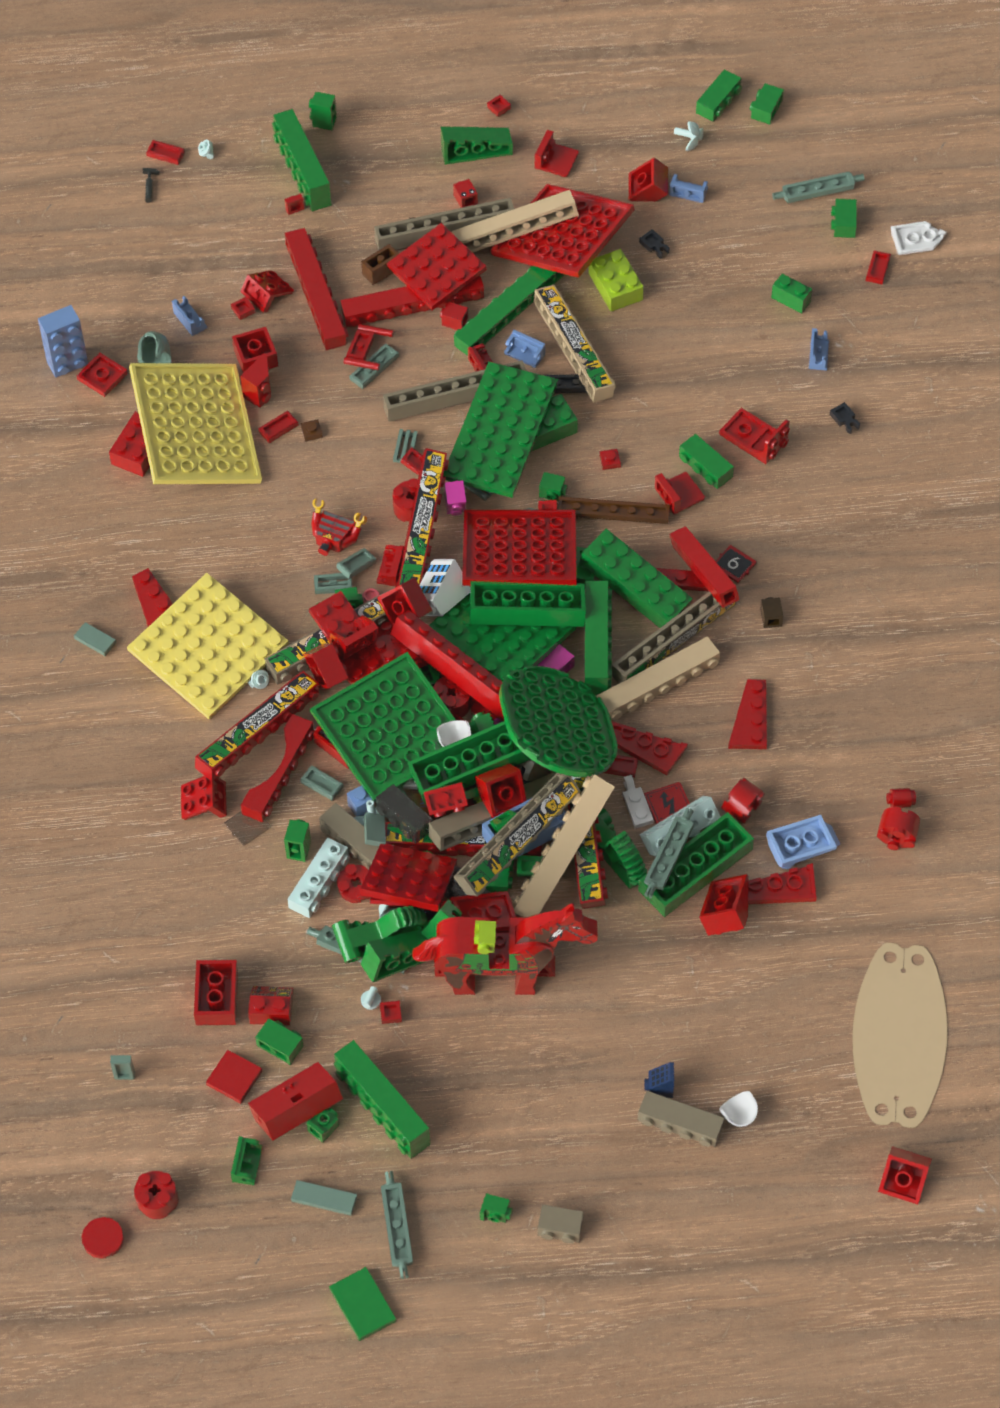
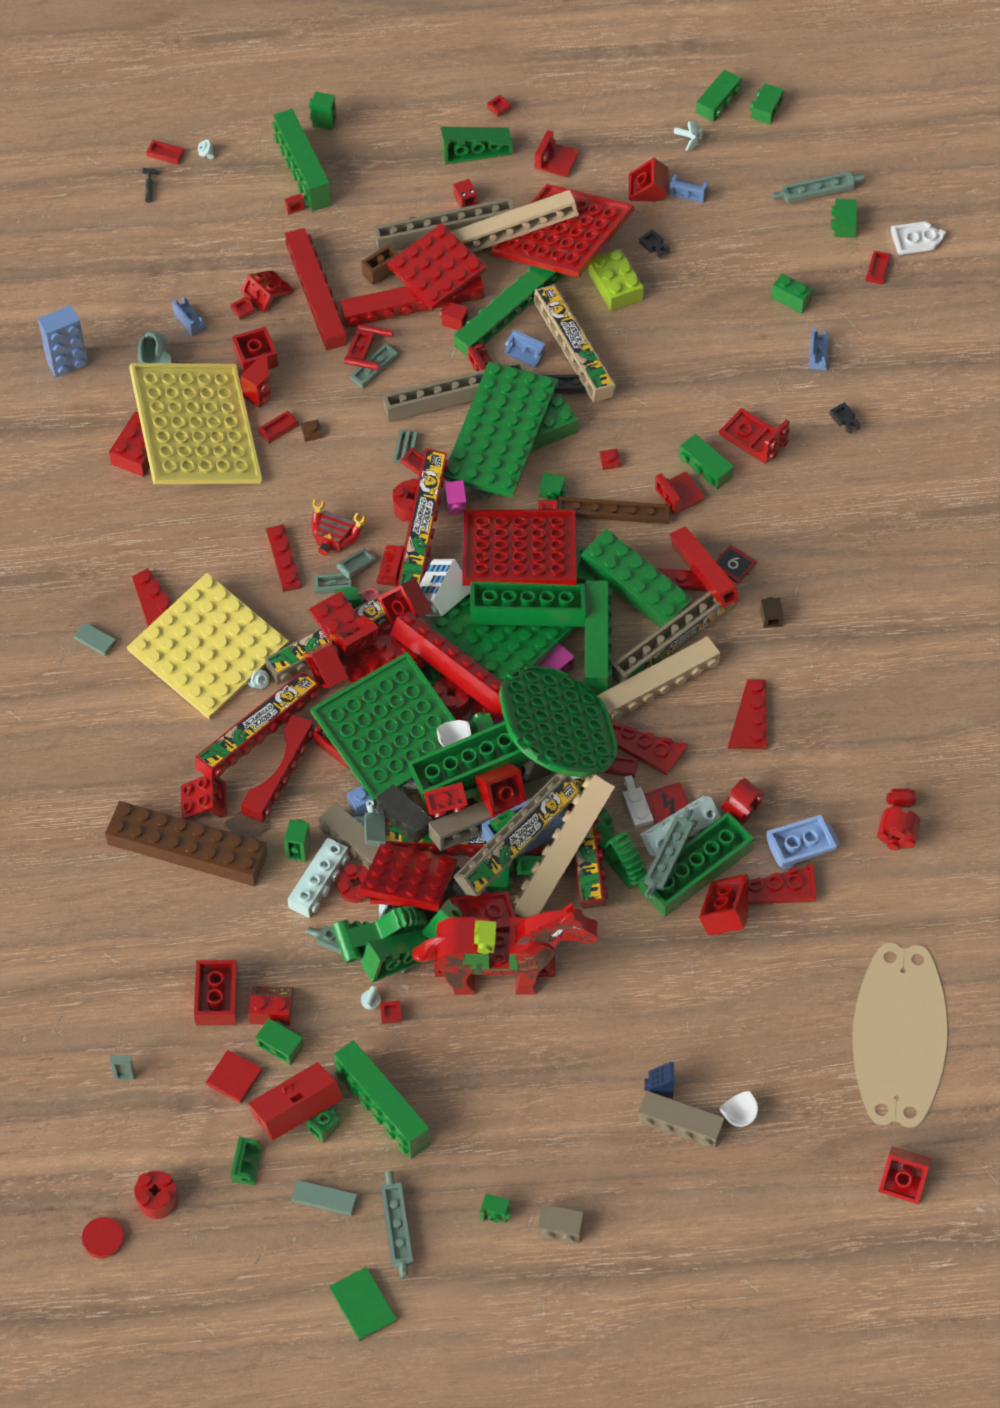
(102, 374): red plate -> none
(186, 843): none -> reddish brown brick
(283, 558): none -> red plate
(321, 783): sand green tile -> none

